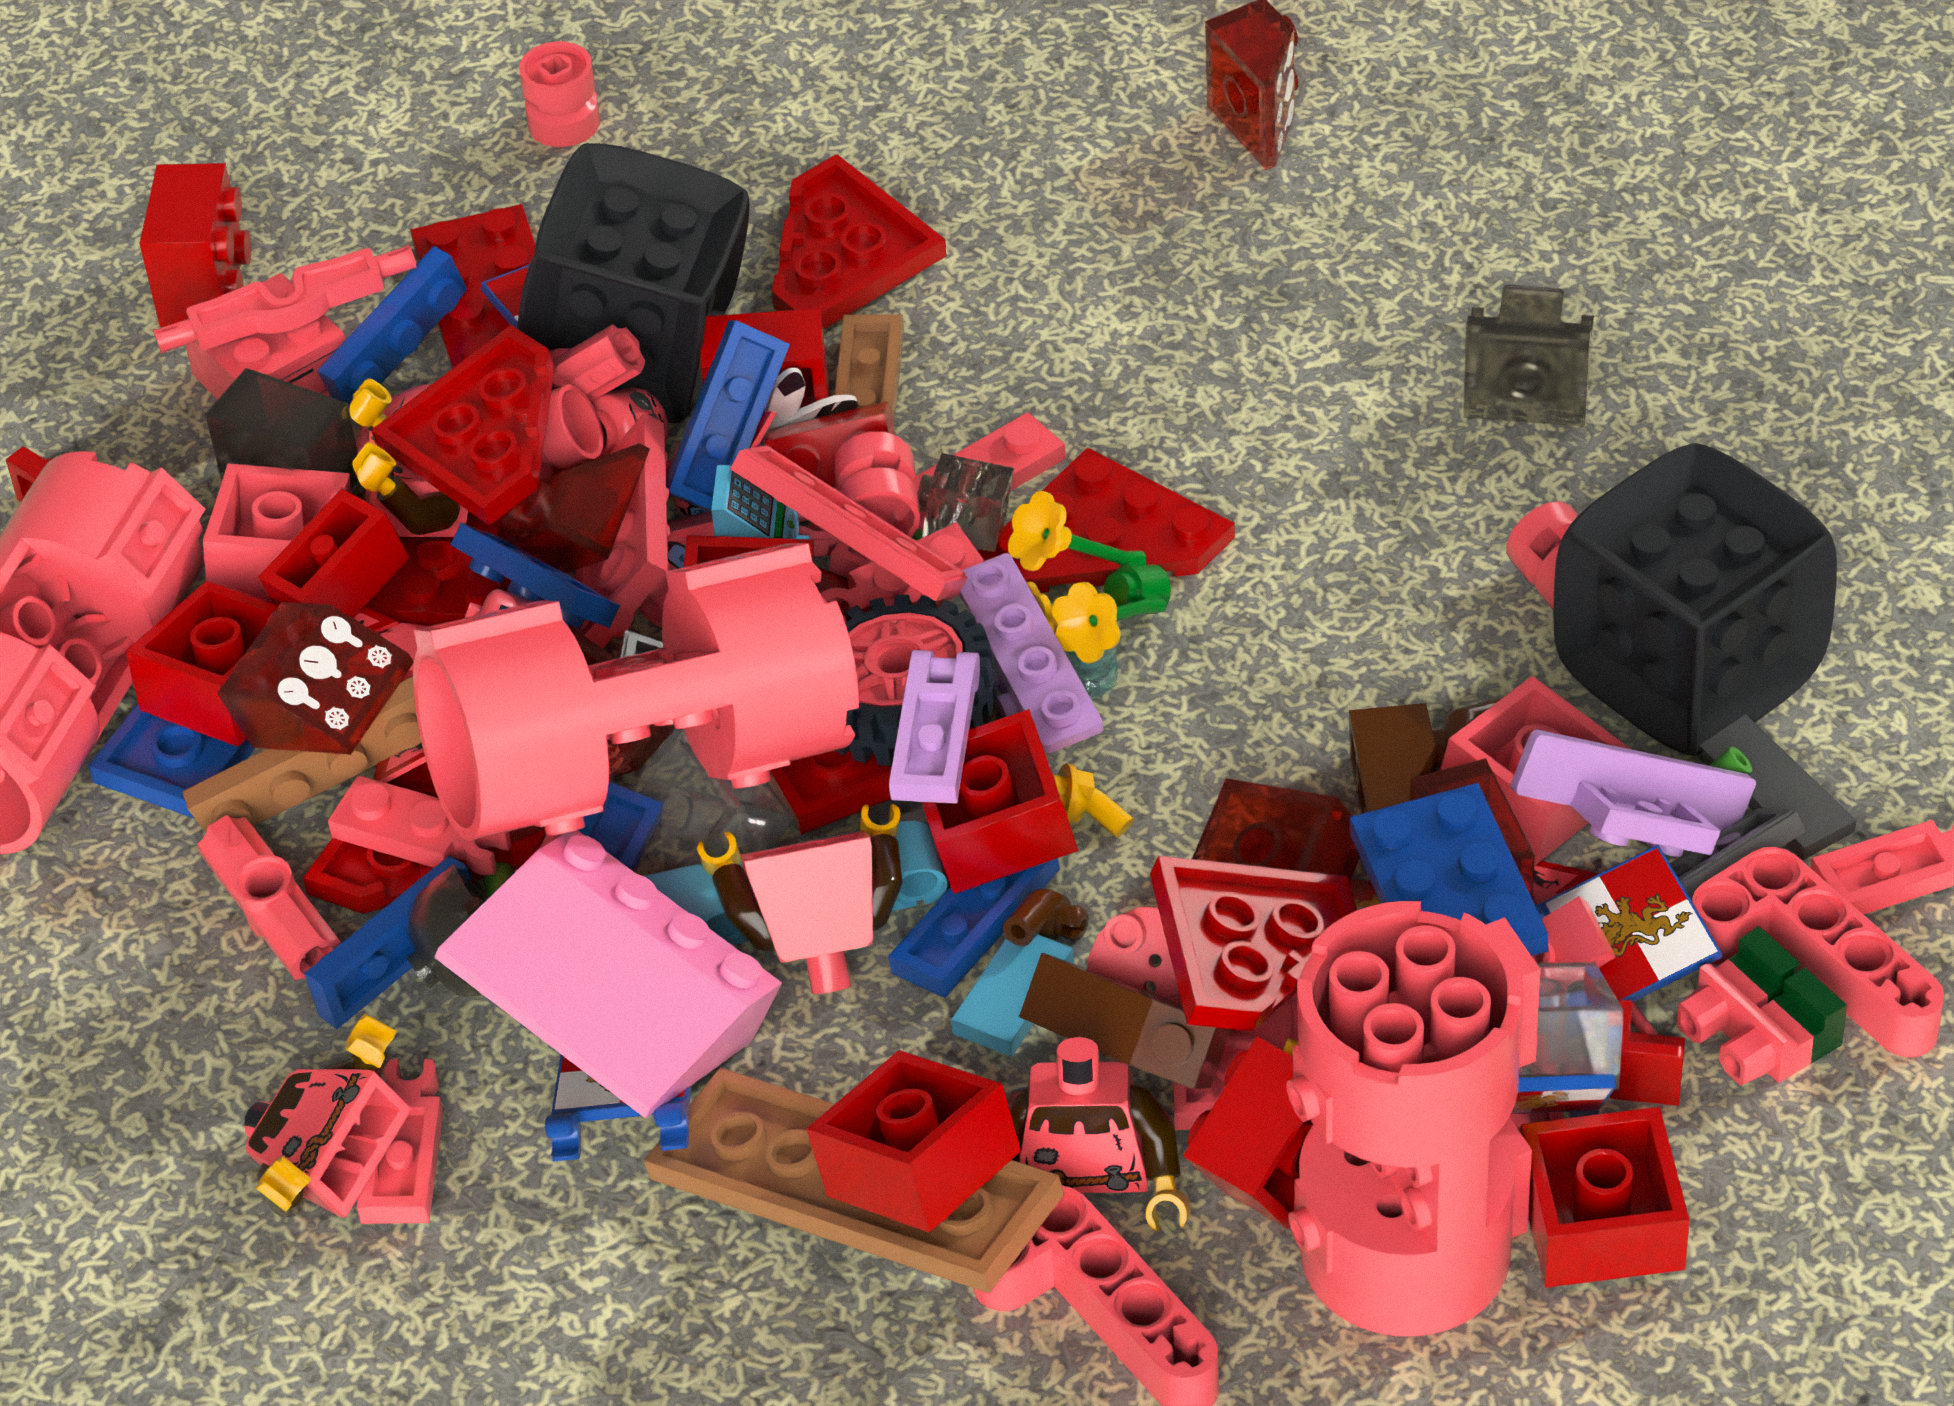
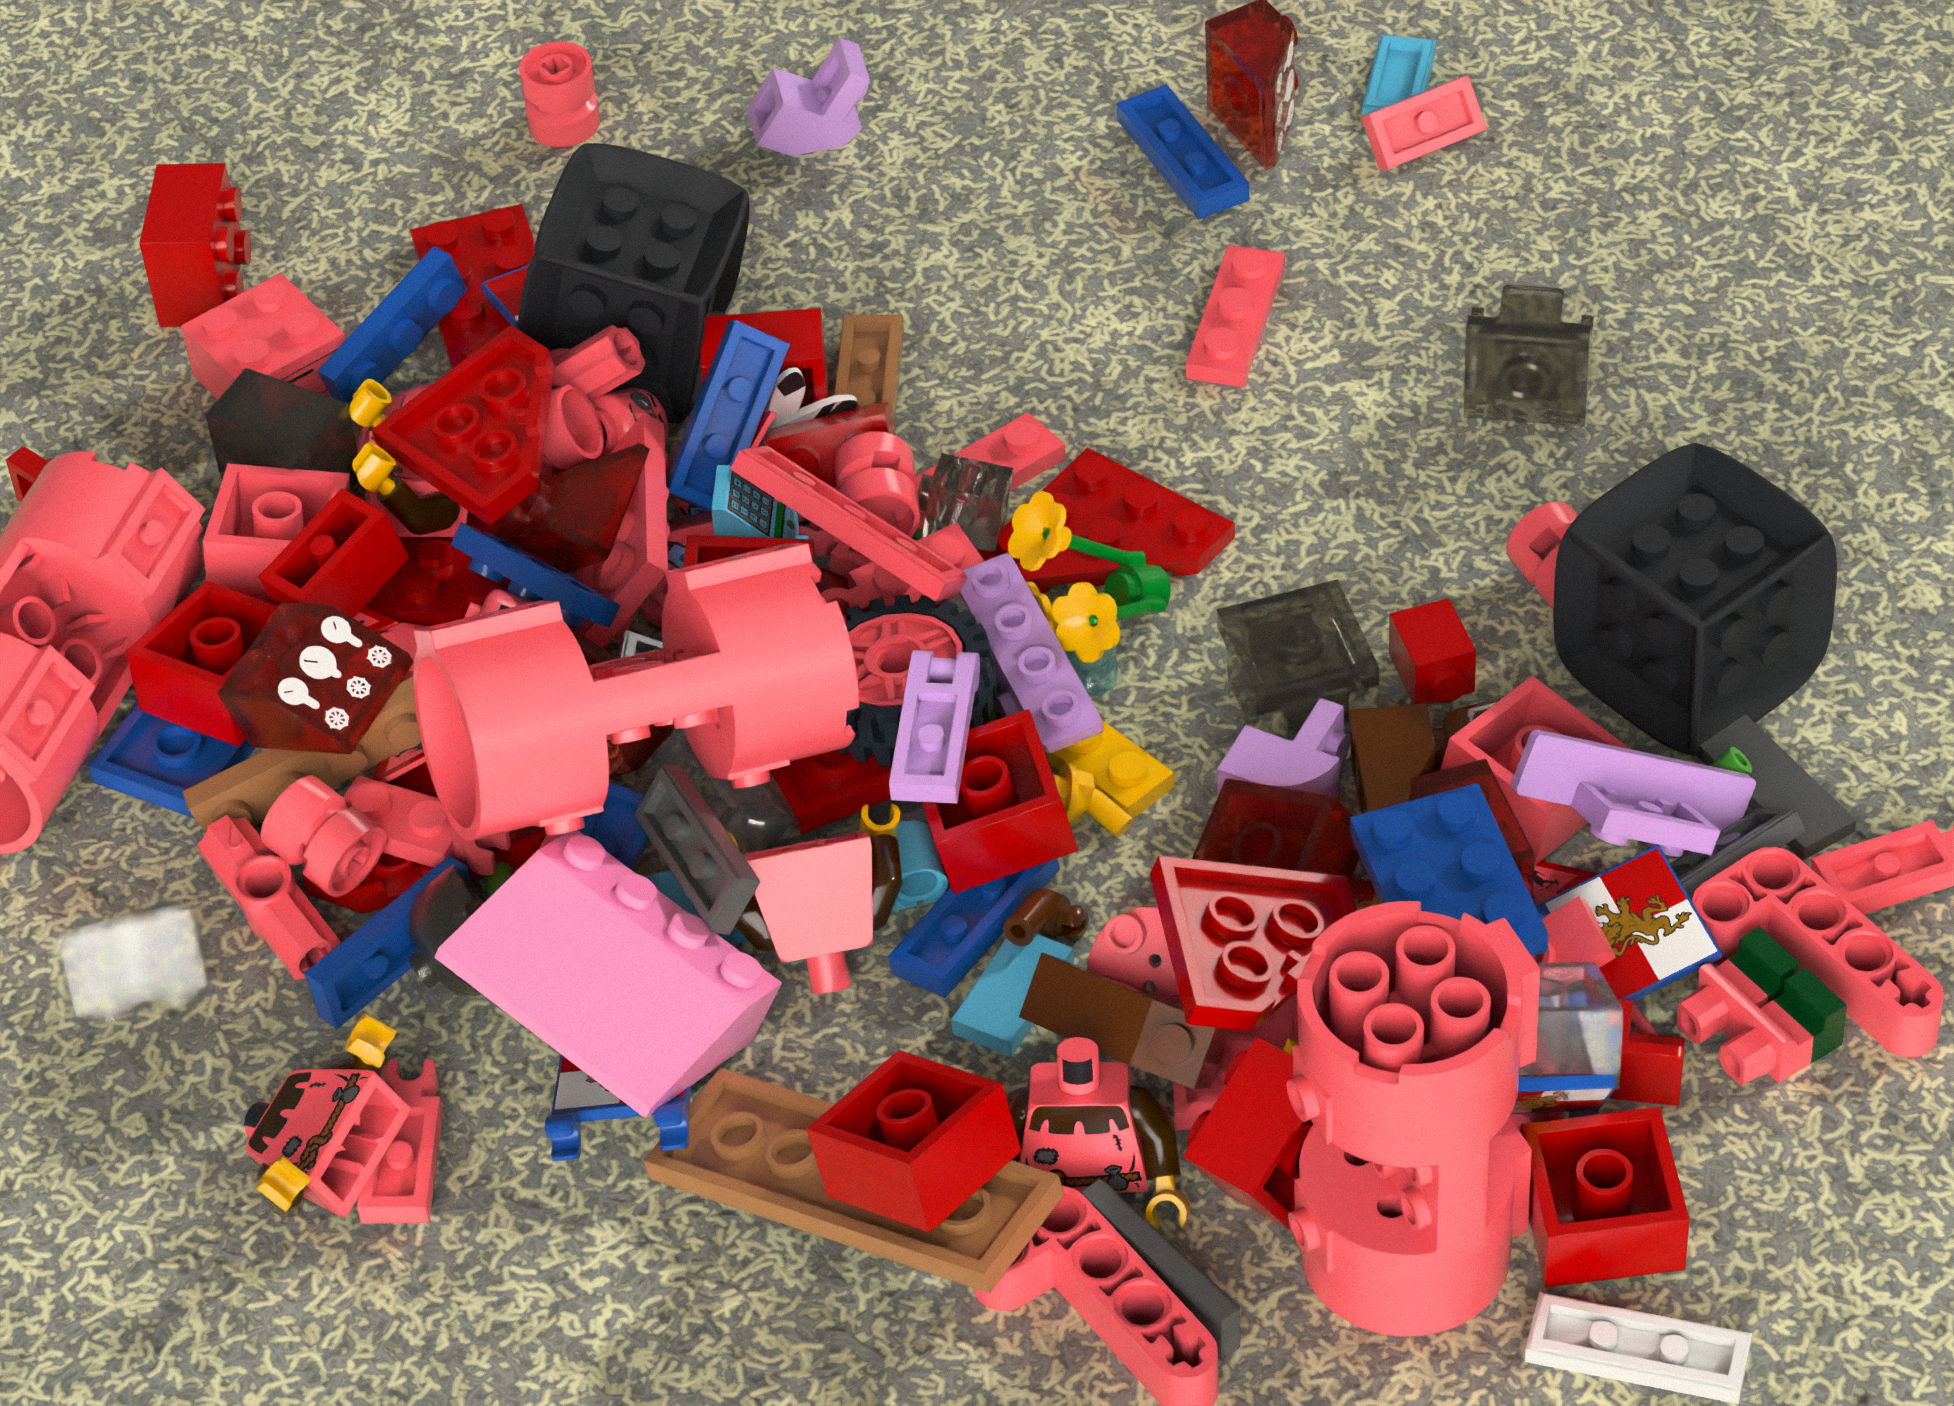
(134, 961): none -> clear slope
(257, 311): coral piece -> none
(317, 829): none -> coral wheel
(697, 849): none -> dark grey tile
(814, 114): none -> lavender brick
(847, 243): red plate -> none
(1118, 769): none -> yellow plate
(1183, 151): none -> blue plate
(1185, 1279): none -> dark grey tile
(1235, 316): none -> coral plate
(1294, 652): none -> clear smoke panel
(1305, 764): none -> lavender brick
(1398, 70): none -> medium azure tile
(1423, 123): none -> coral plate
(1432, 652): none -> red brick
(1638, 1347): none -> white tile

